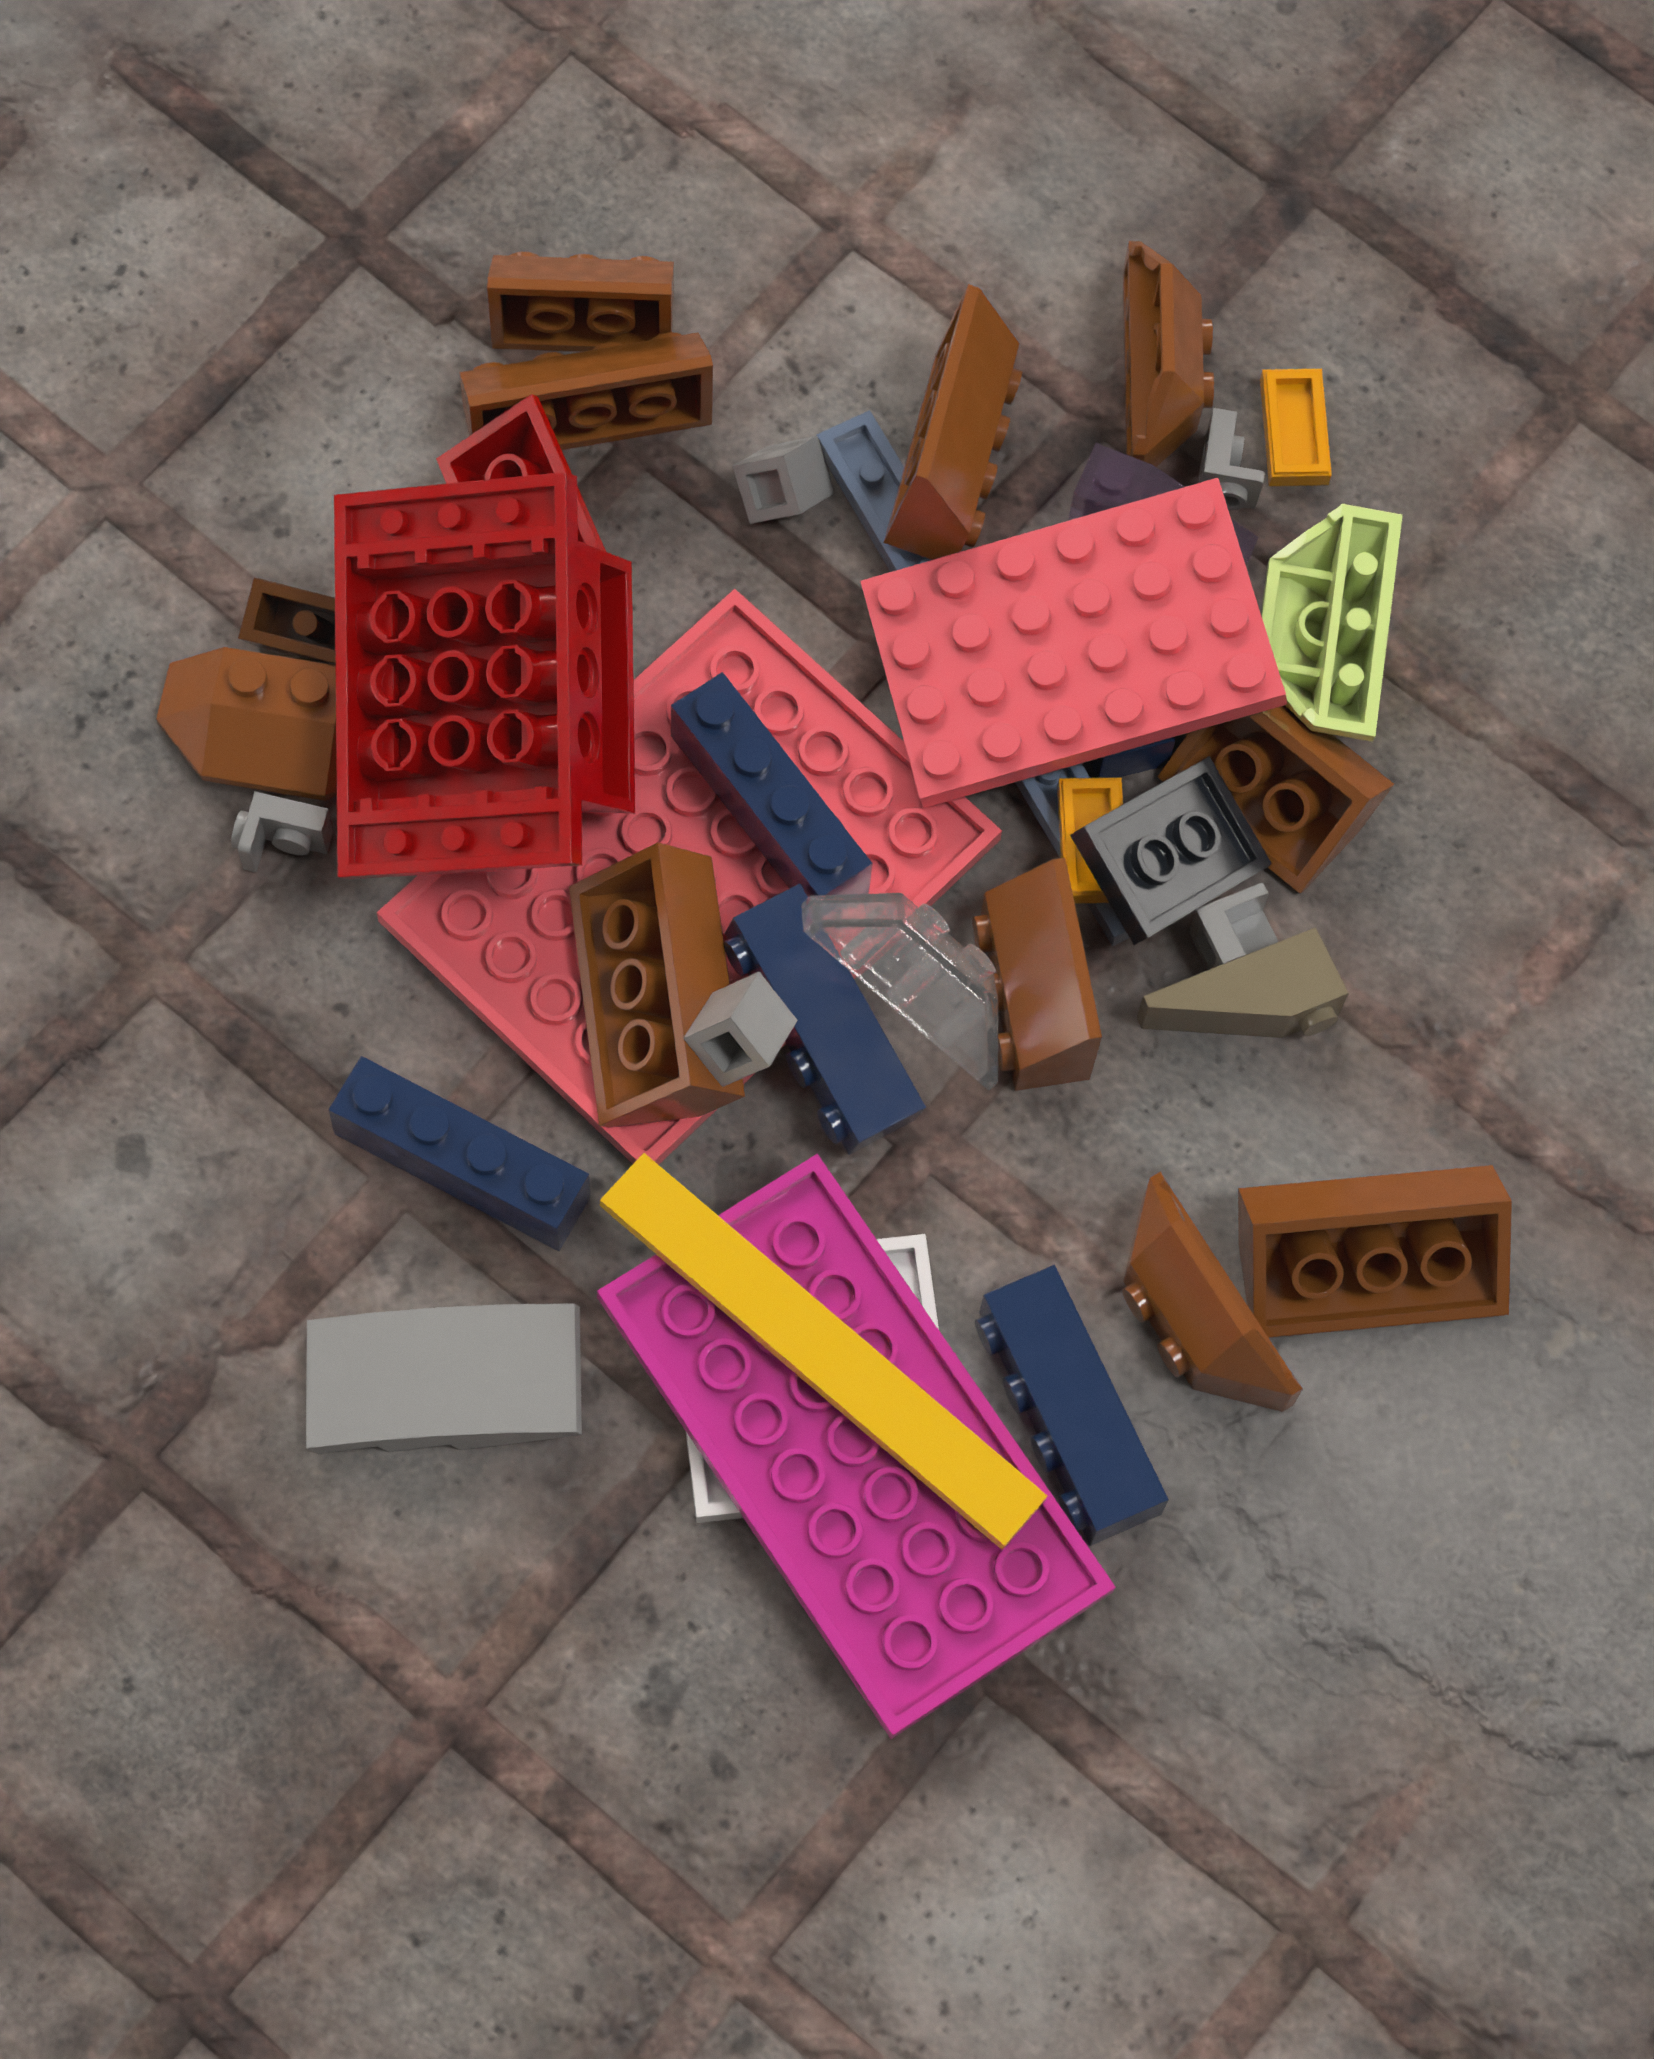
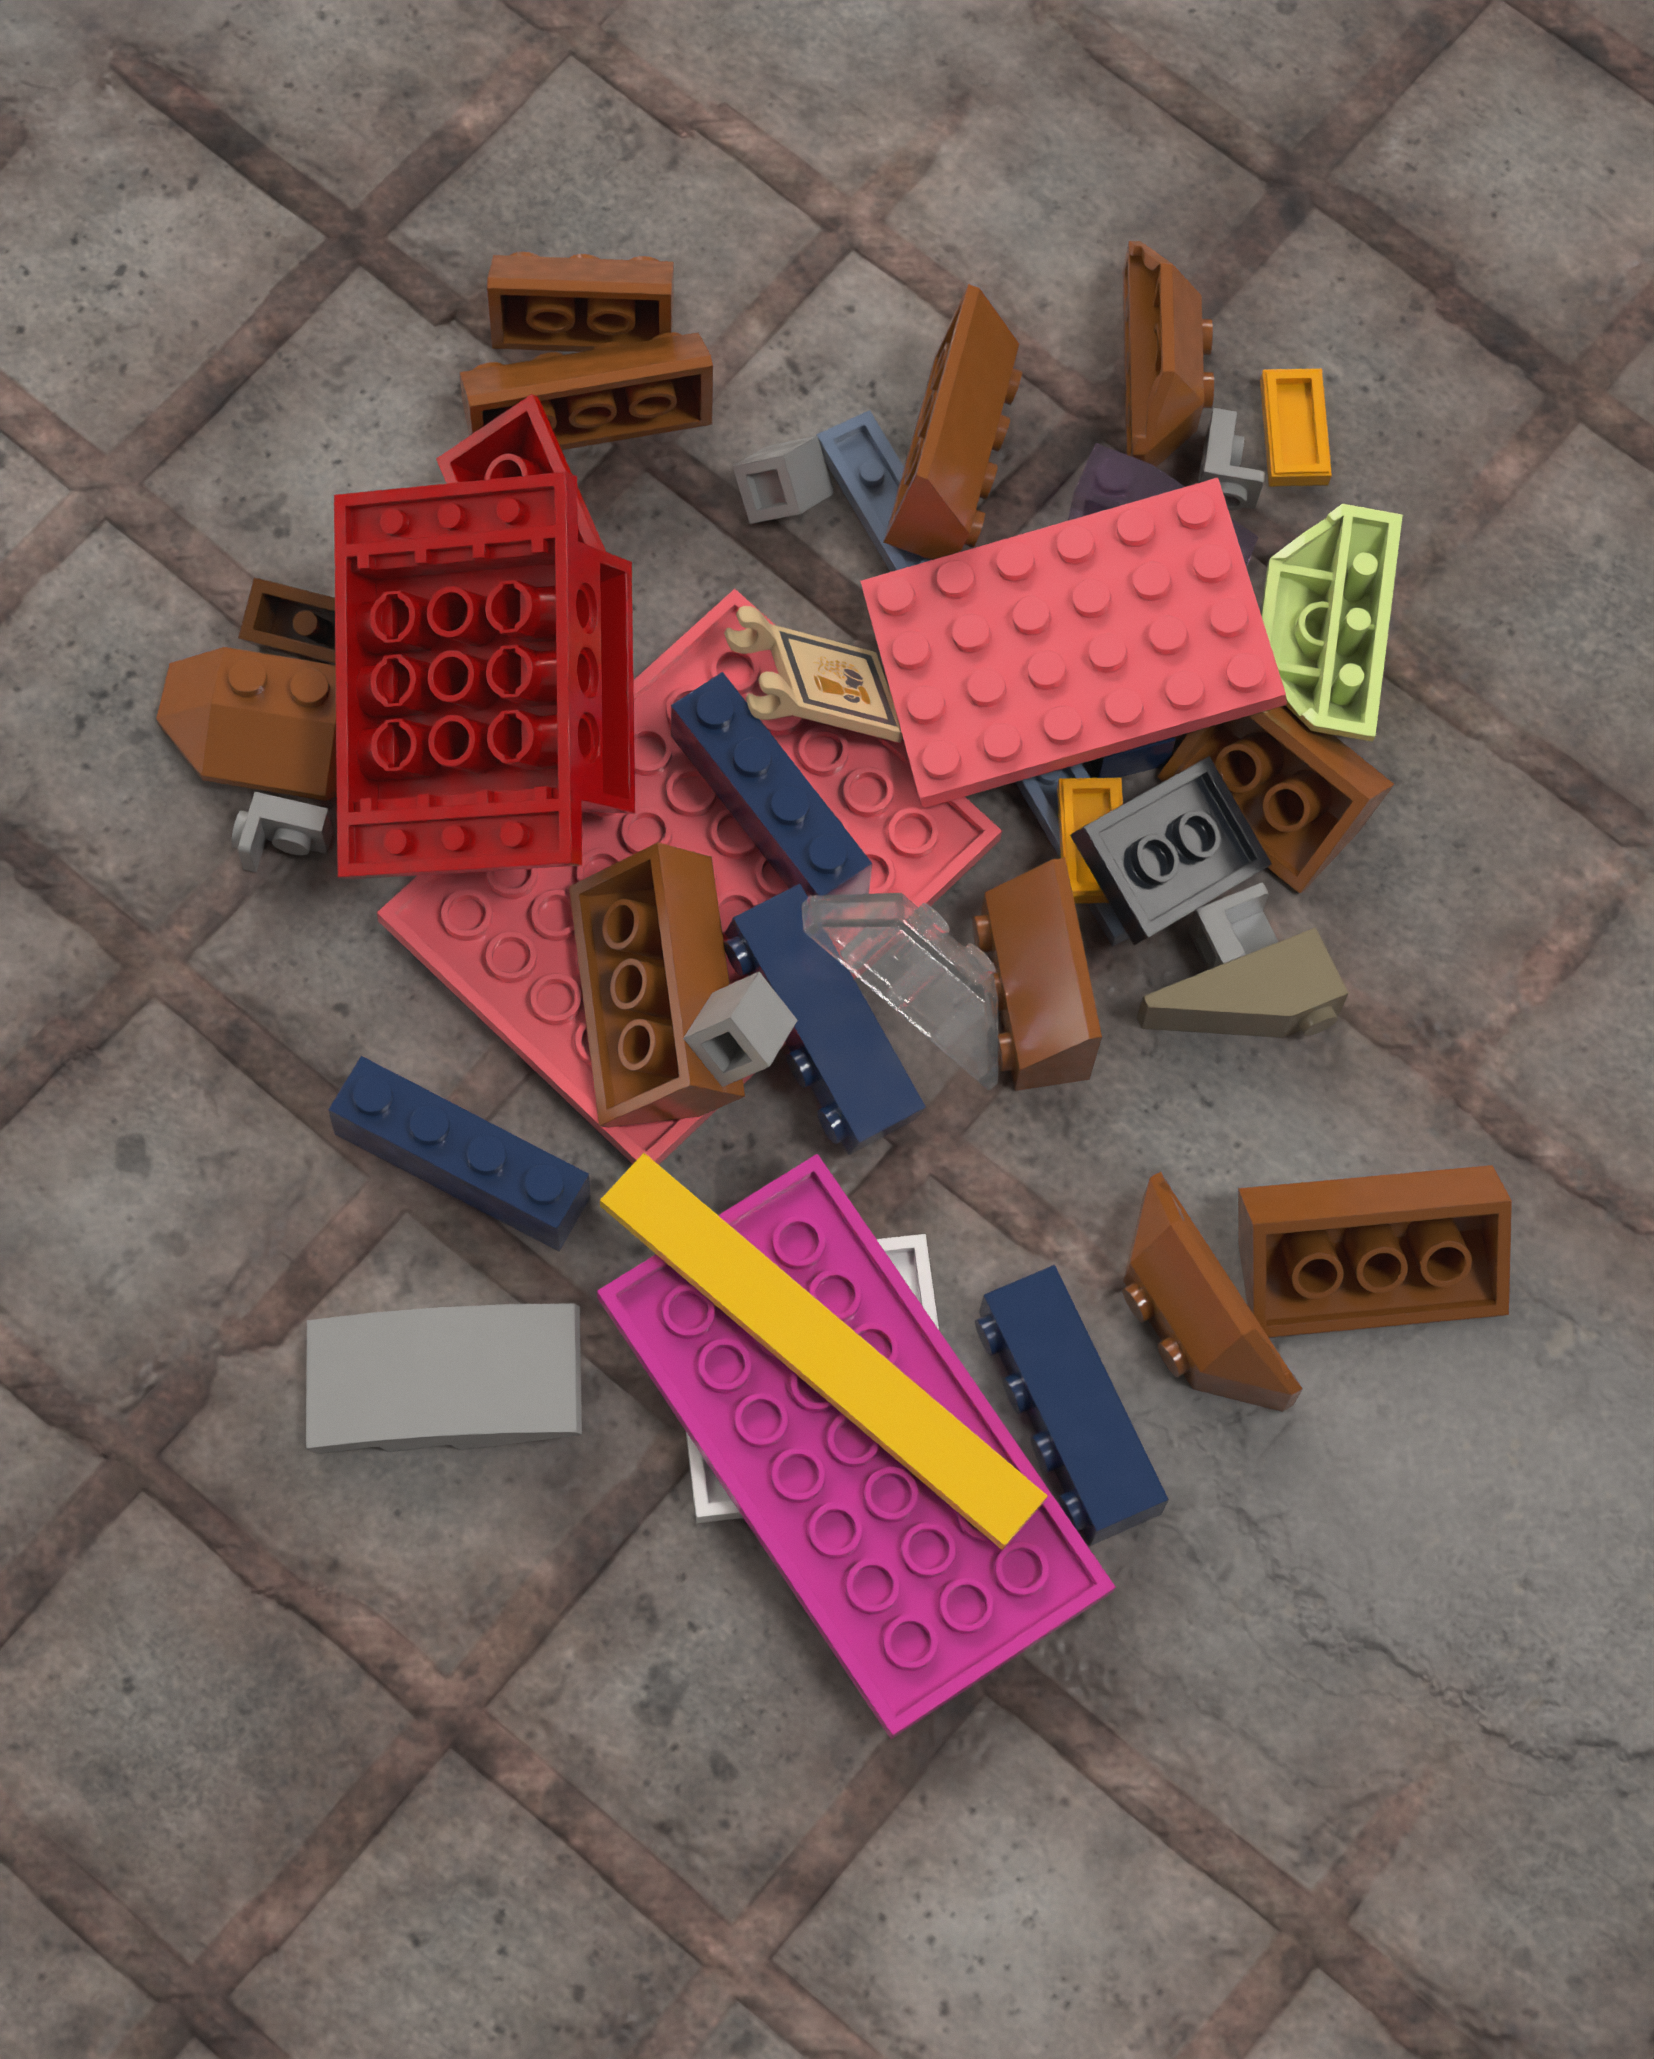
(816, 679): none -> tan flag

